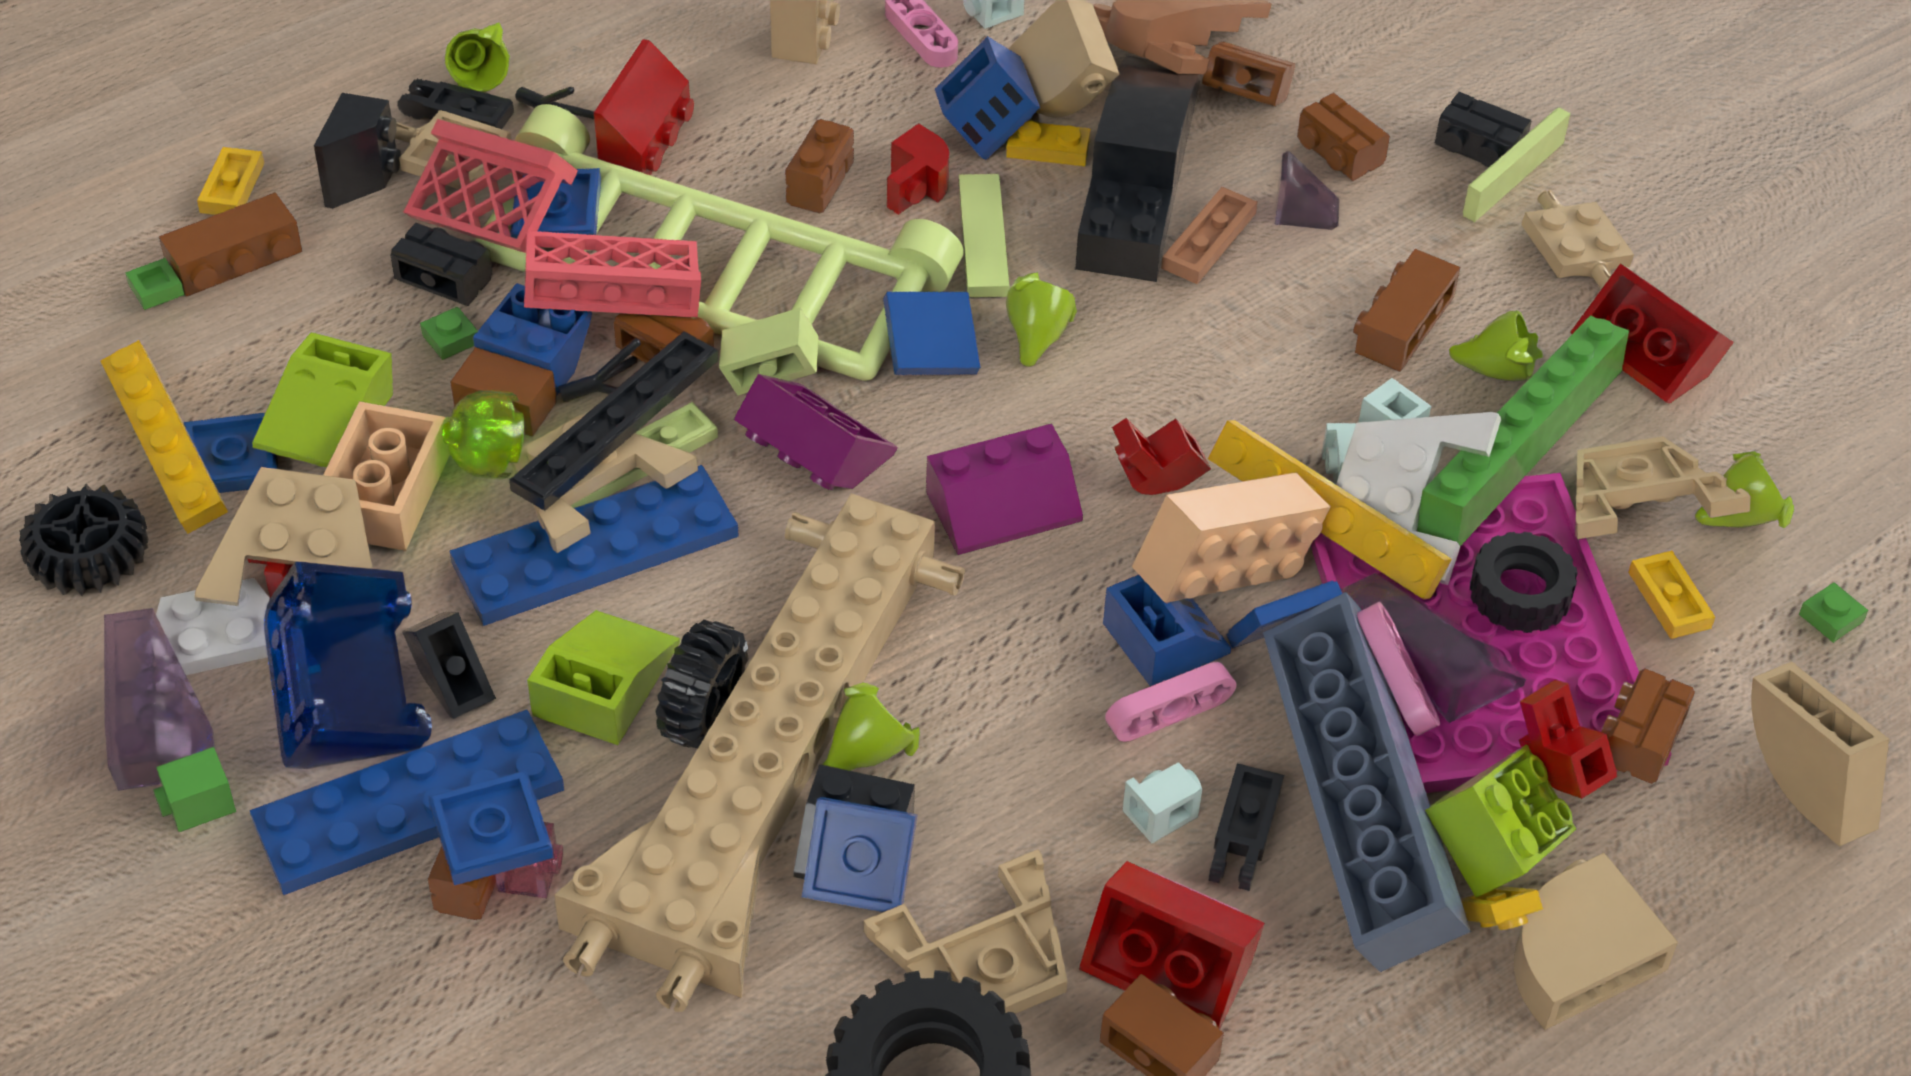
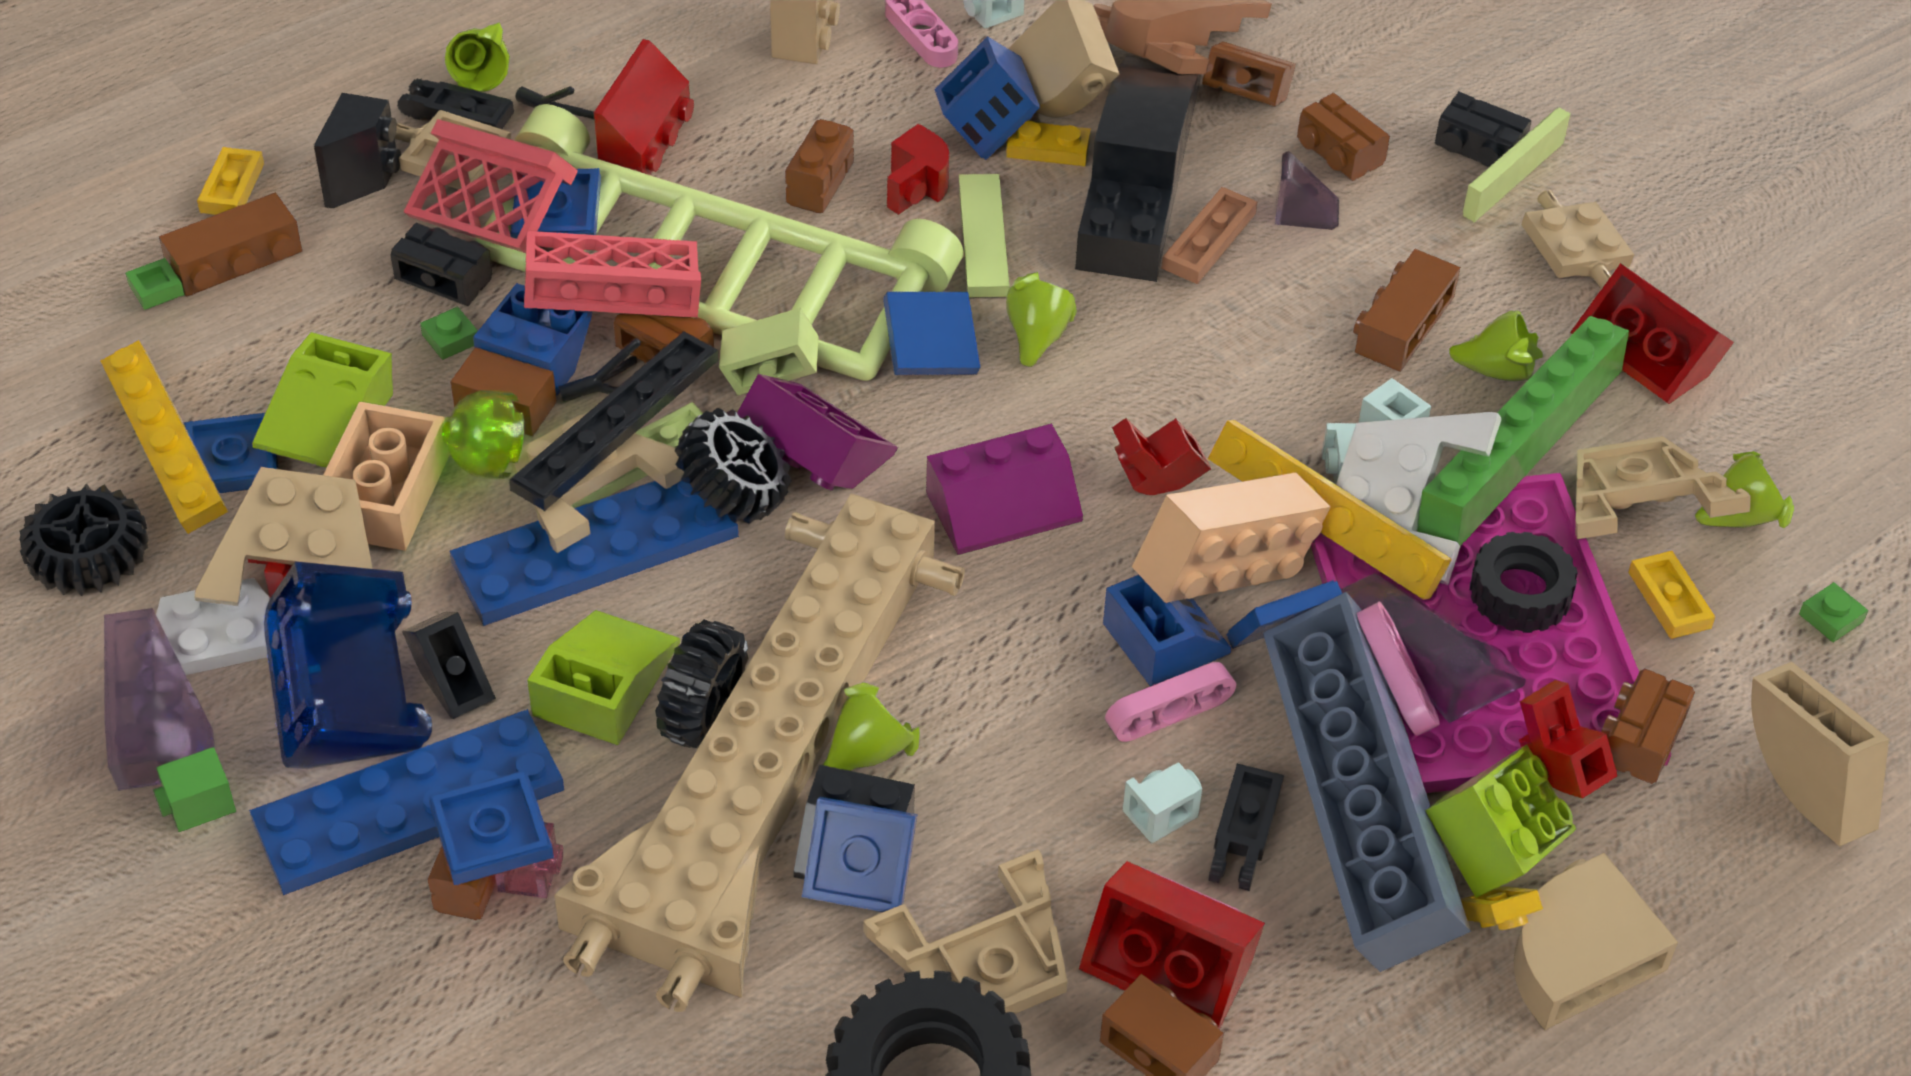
(733, 465): none -> black gear

